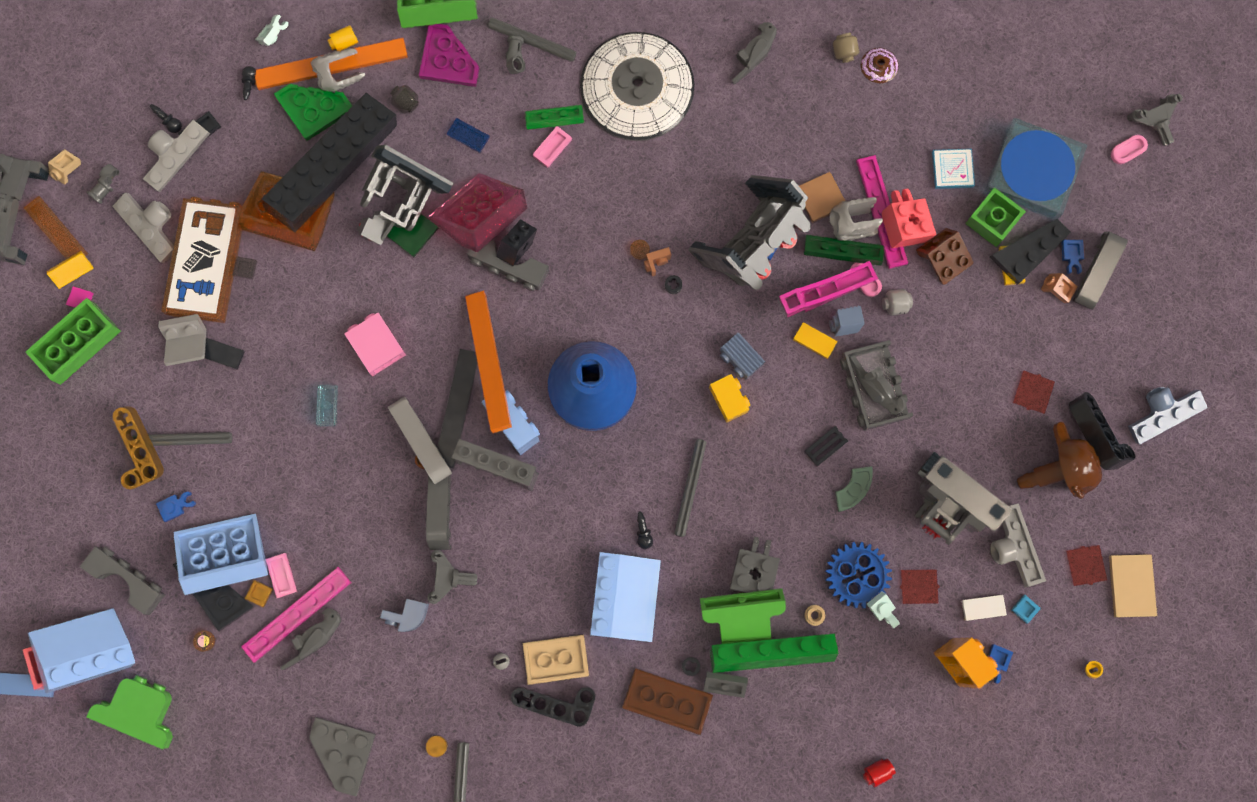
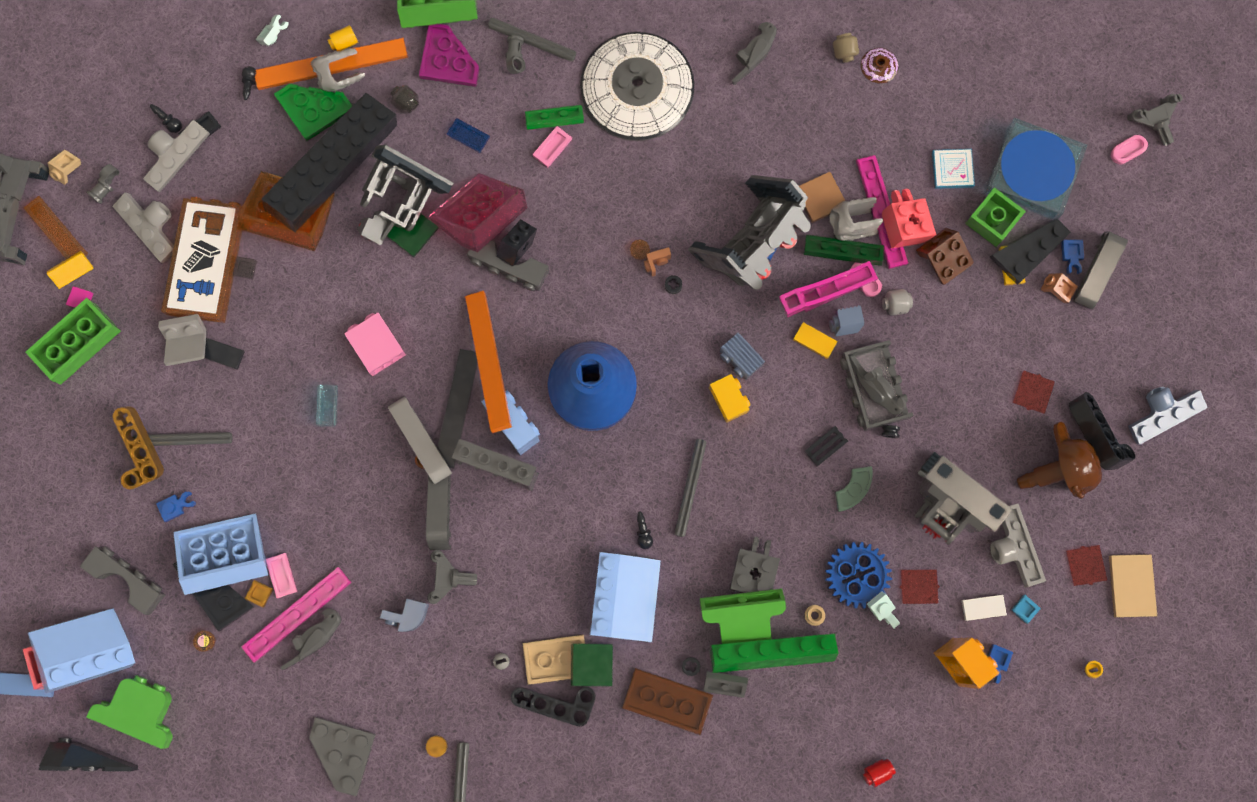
(70, 755): none -> black wedge
(591, 664): none -> dark green tile
(890, 431): none -> black bush

